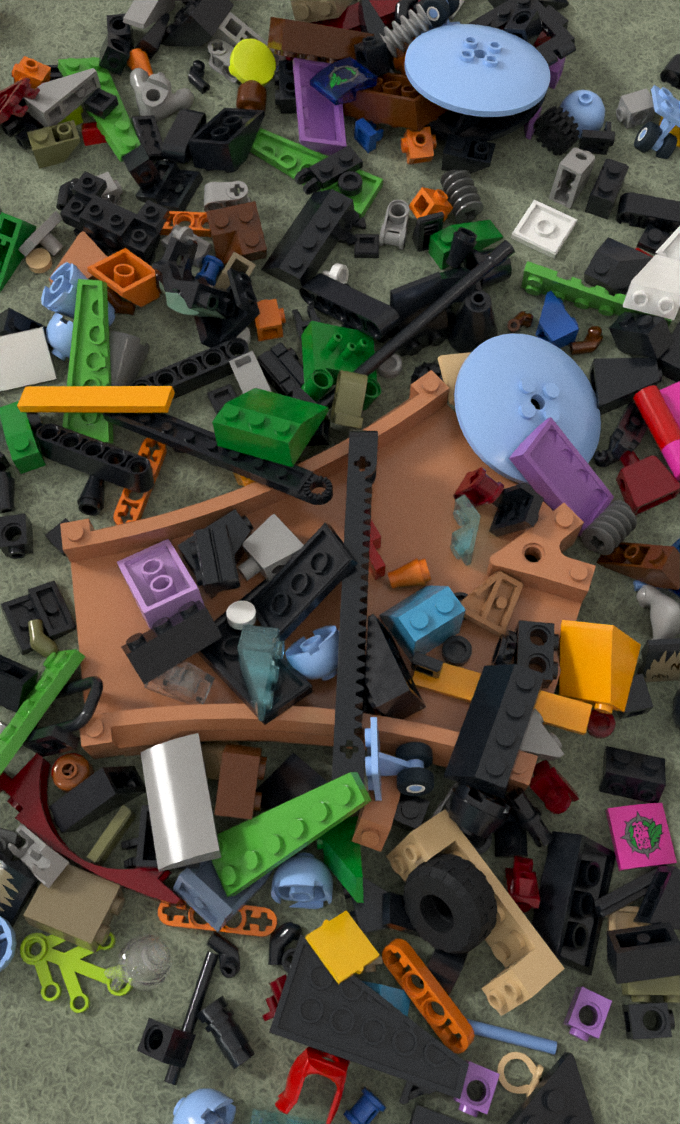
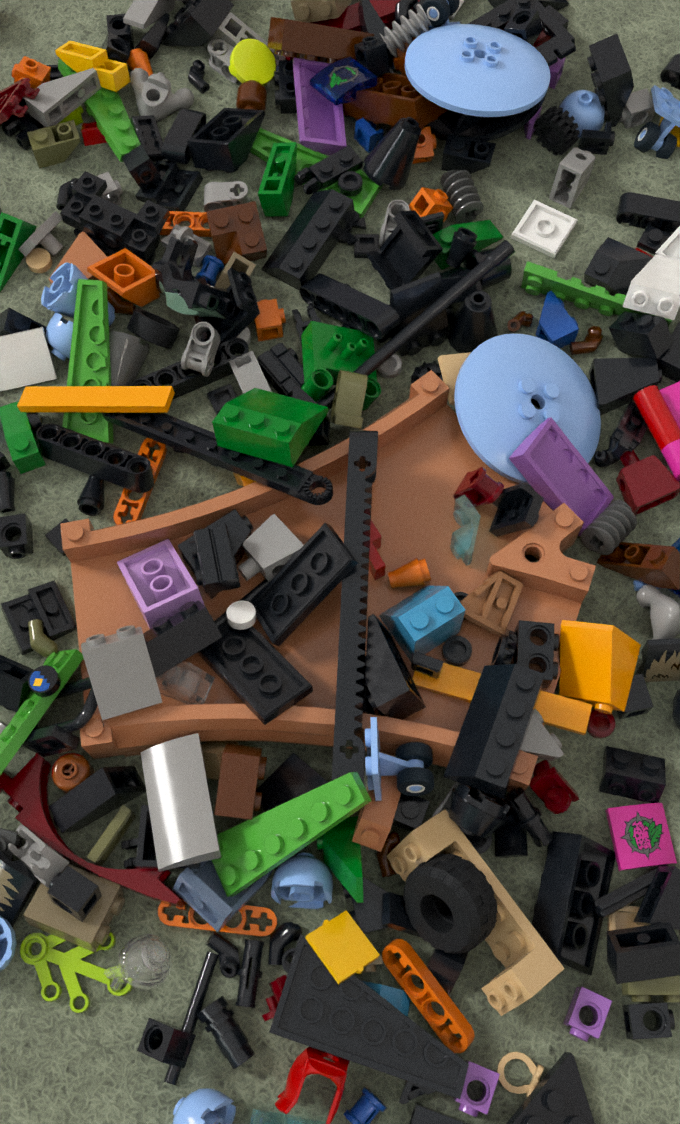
(44, 681): none -> tile
(74, 893): none -> black brick
(81, 57): none -> yellow slope
(101, 103): black tile -> none
(120, 672): none -> light grey panel
(153, 328): none -> black tyre
(201, 351): none -> light grey piece
(245, 996): none -> black pin
(258, 657): clear light blue slope -> none
(278, 180): none -> green slope
(317, 655): light blue cylinder -> none
(338, 272): white tile -> none
(384, 864): none -> reddish brown arm
(393, 155): none -> black cone
(406, 251): none -> black panel
(513, 1037): medium blue bar -> none
(522, 883): dark red hips -> none
(607, 188): black brick -> none
(611, 76): none -> black slope

